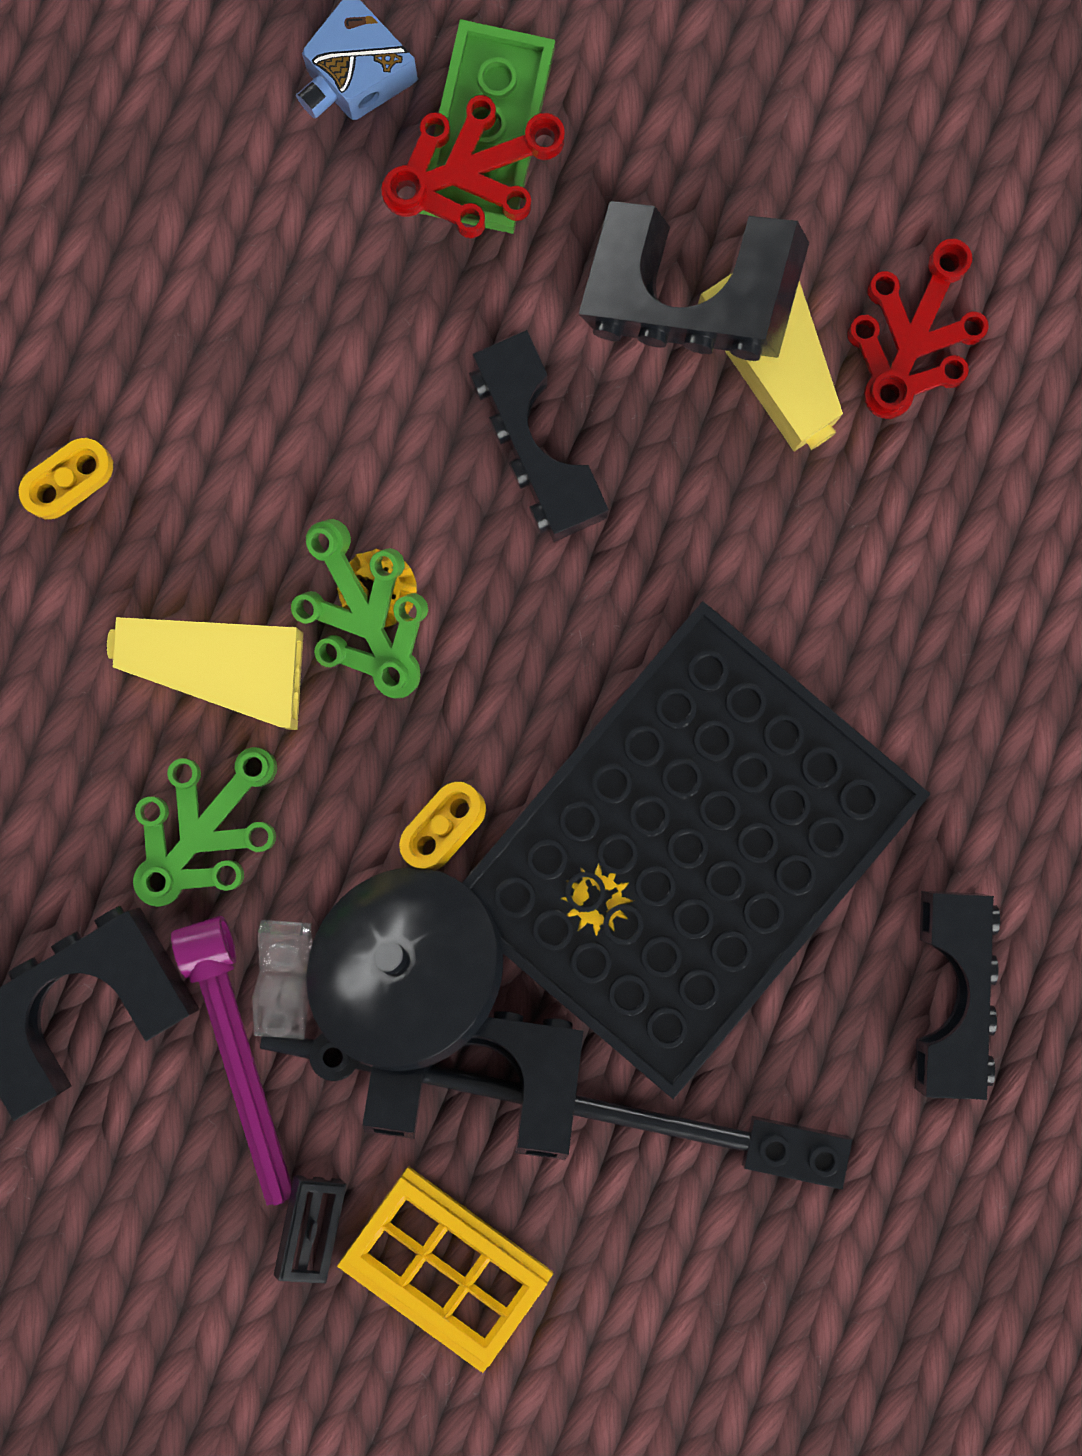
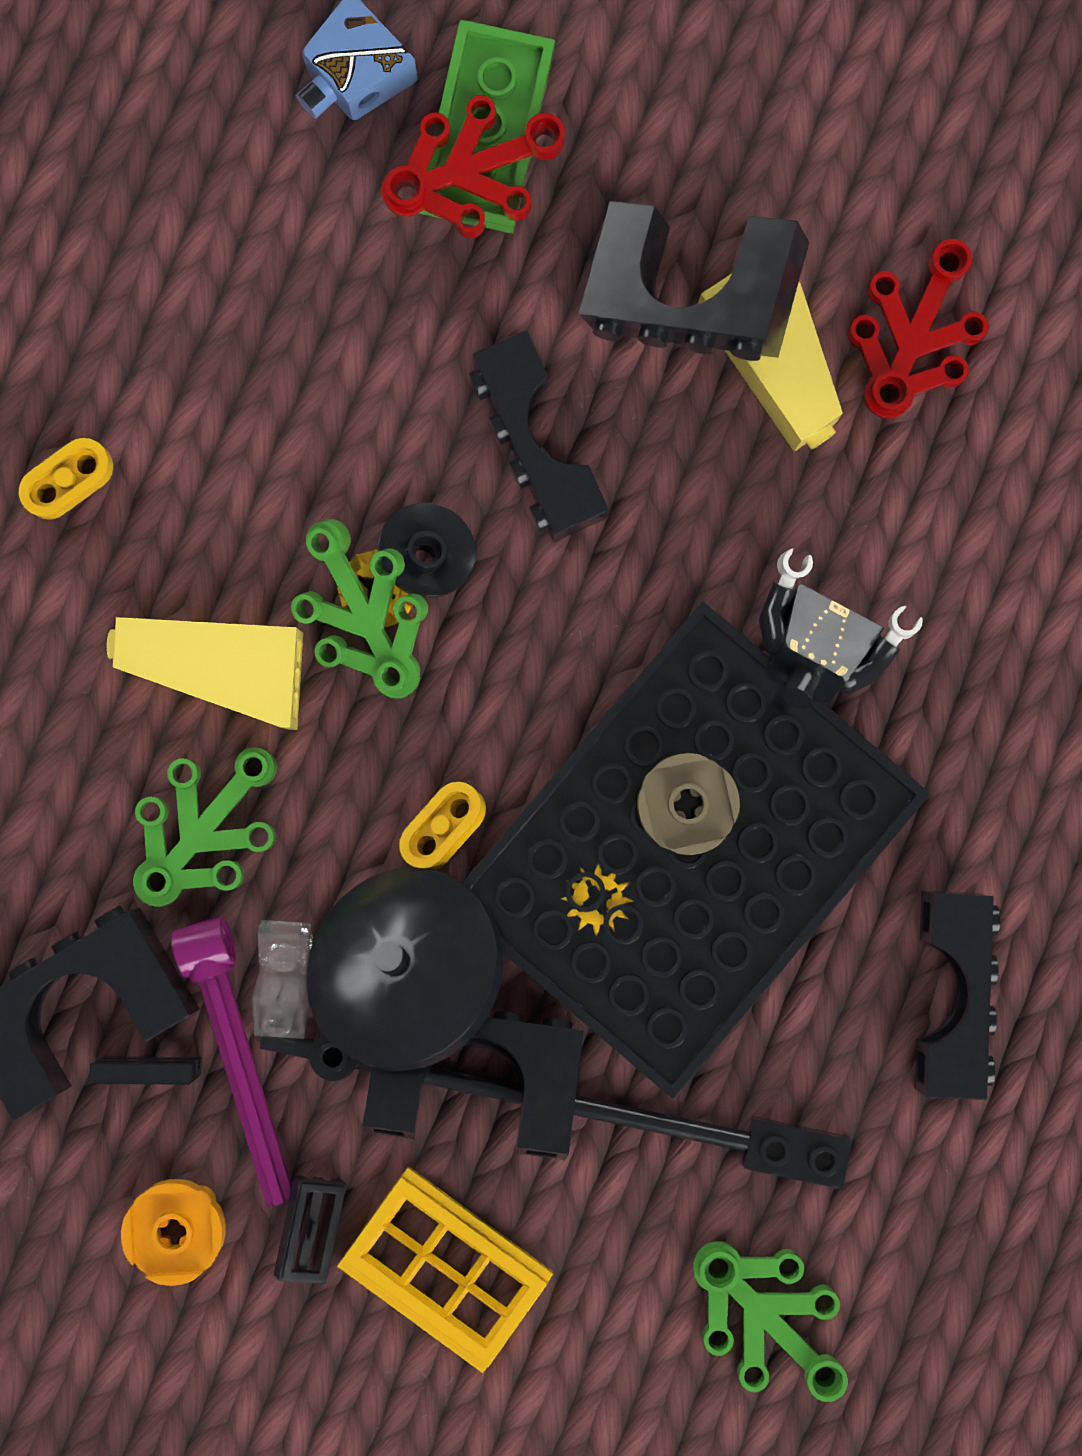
(145, 1070): none -> black tile
(154, 1253): none -> light orange plate
(440, 534): none -> black dish
(711, 820): none -> dark tan plate
(763, 1313): none -> bright green plant
(821, 643): none -> black torso

